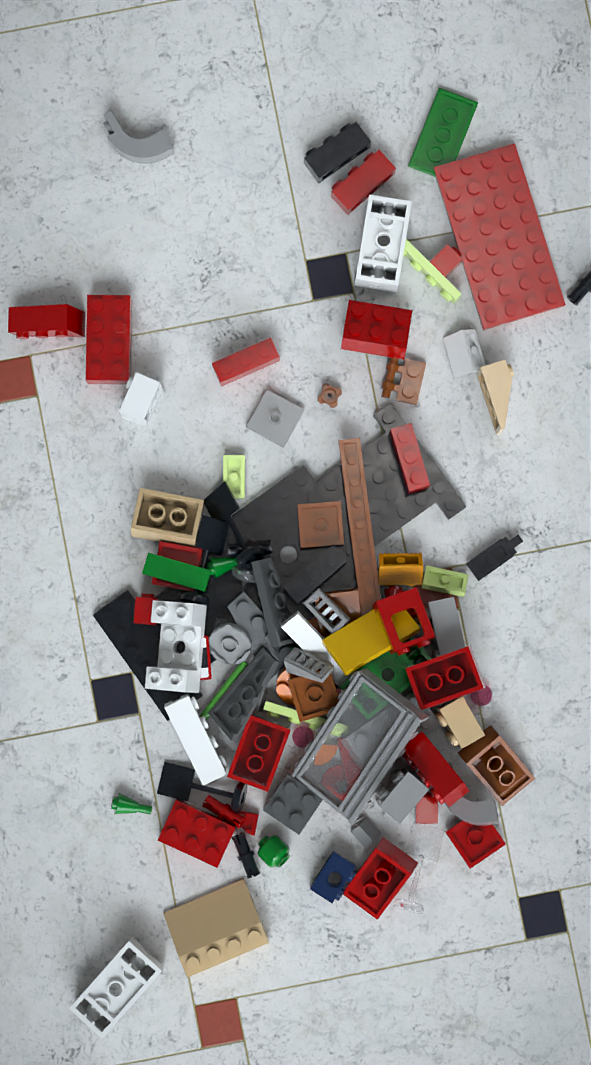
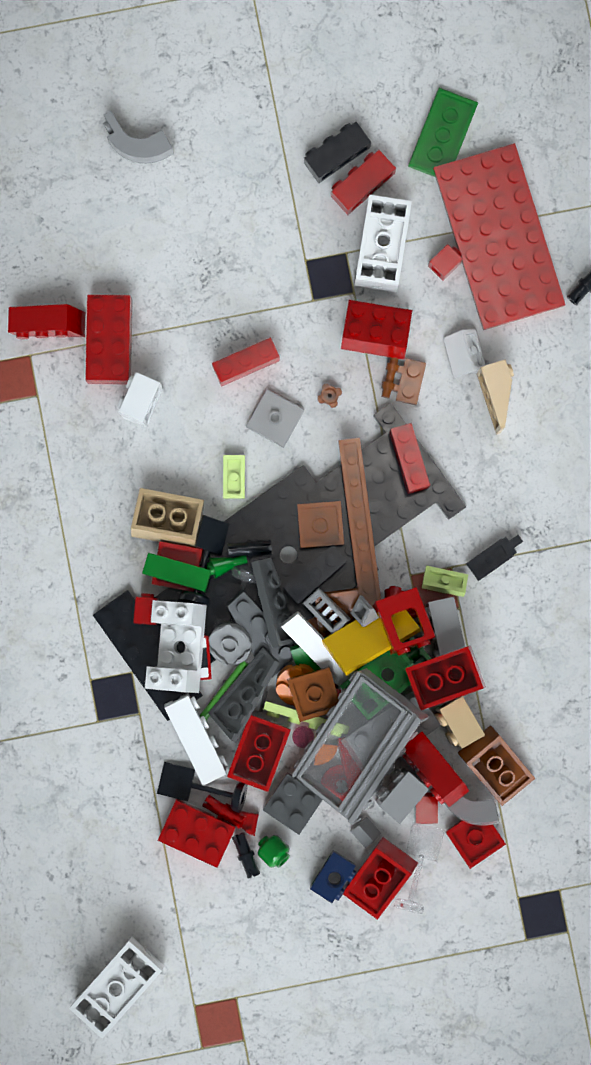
(126, 805): green cone -> none
(216, 928): tan slope -> none
(221, 506): black piece -> none
(297, 657): light grey slope -> none
(363, 612): none -> light grey slope
(400, 569): light orange brick -> none
(433, 276): yellowish green plate -> none
(481, 697): clear pink tile -> none

